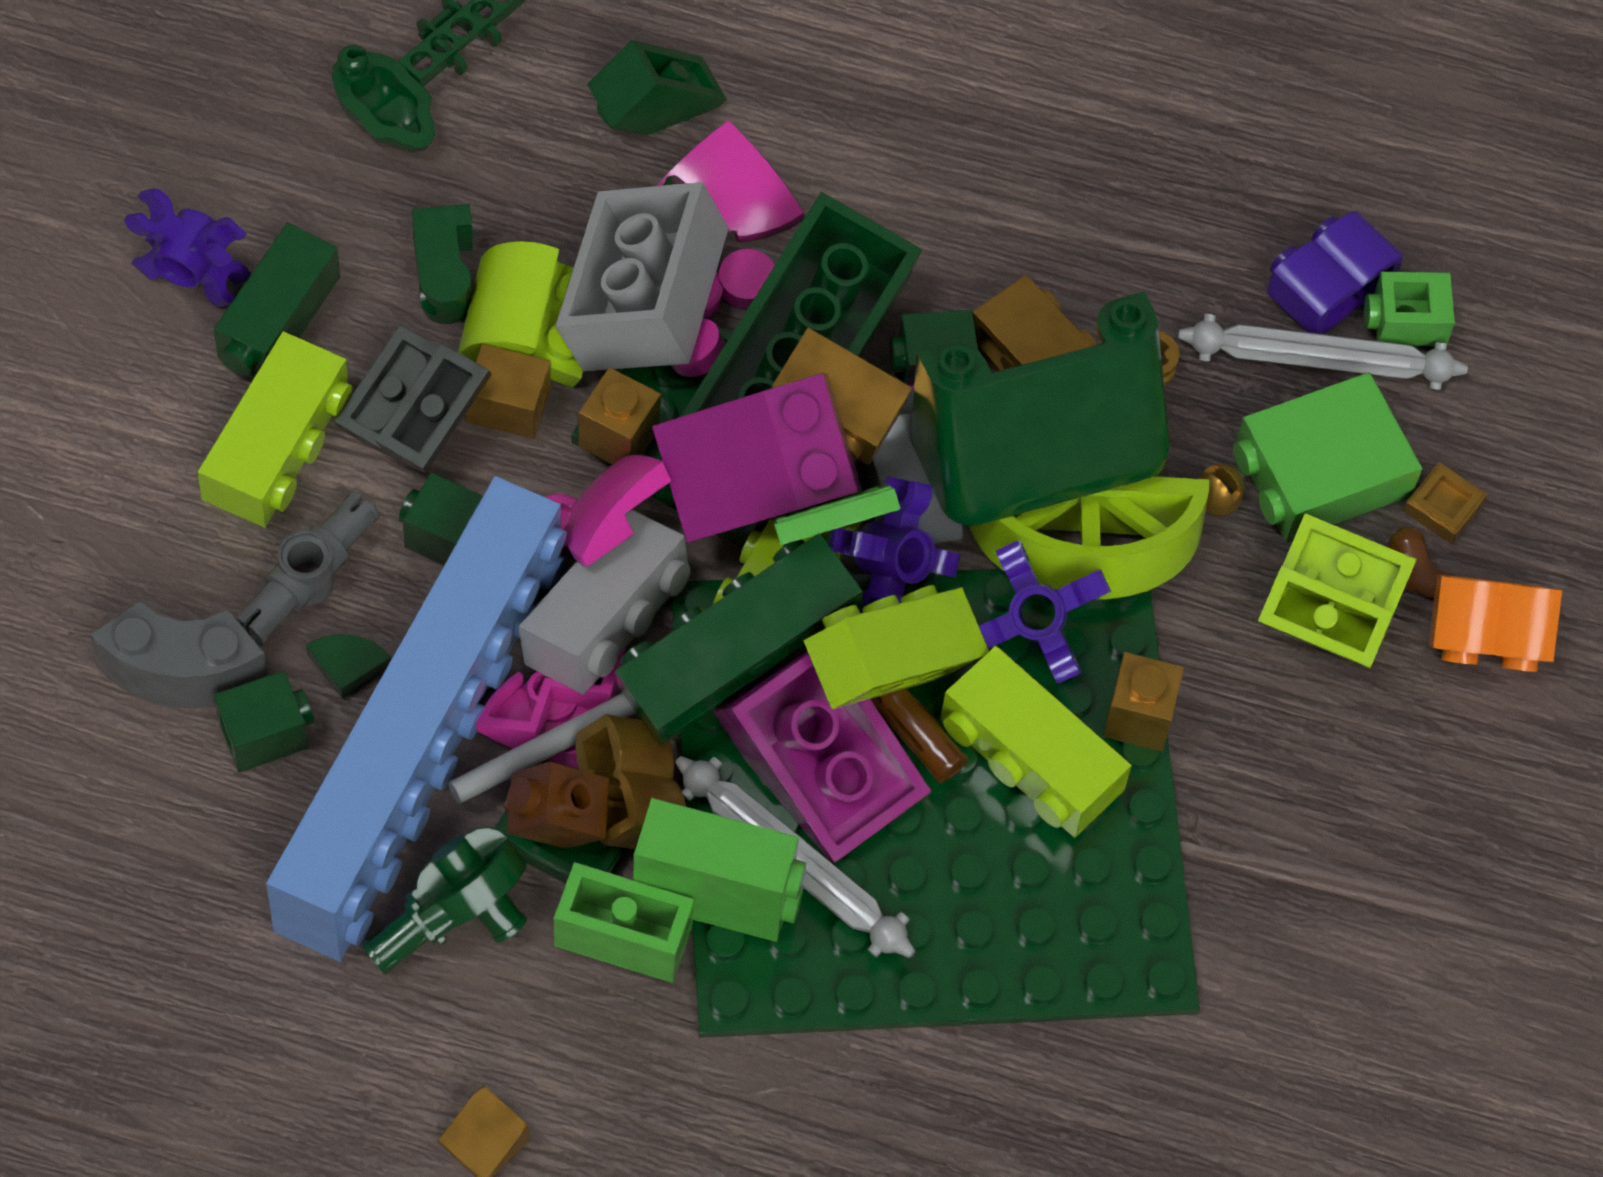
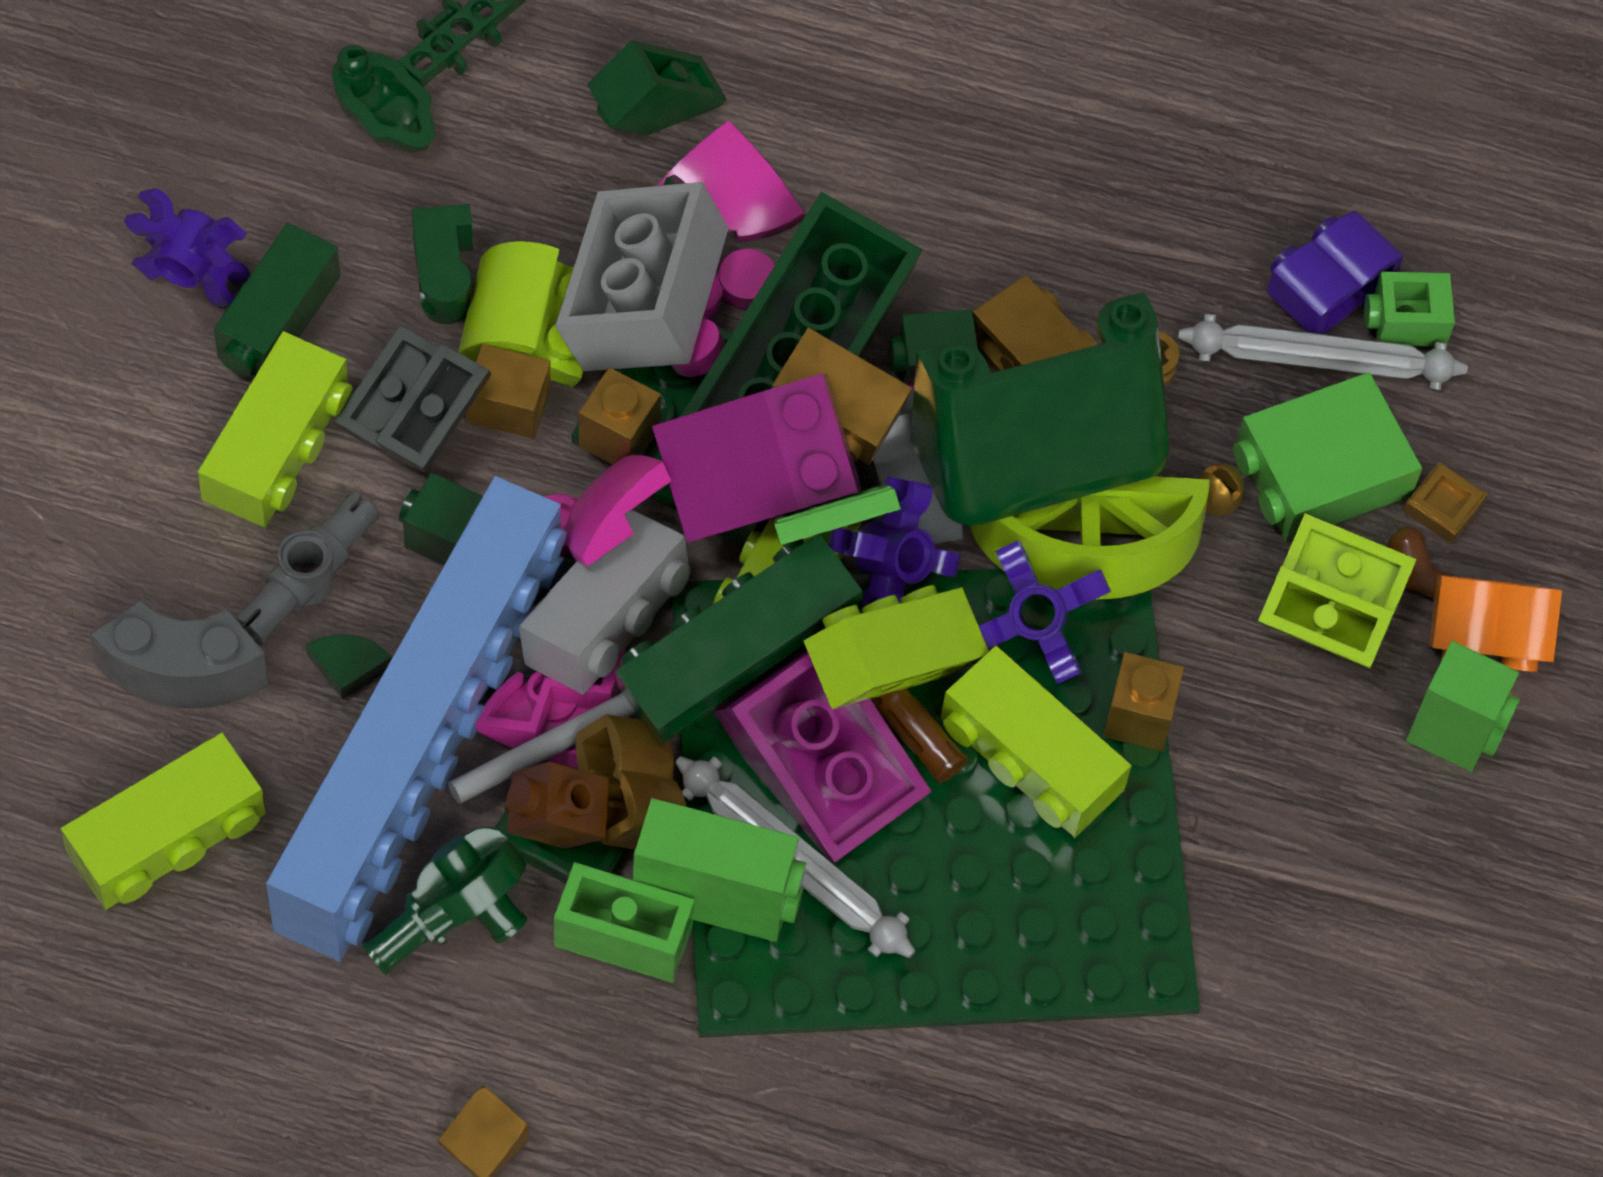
(164, 822): none -> lime brick
(263, 720): dark green brick -> none
(1465, 707): none -> bright green brick

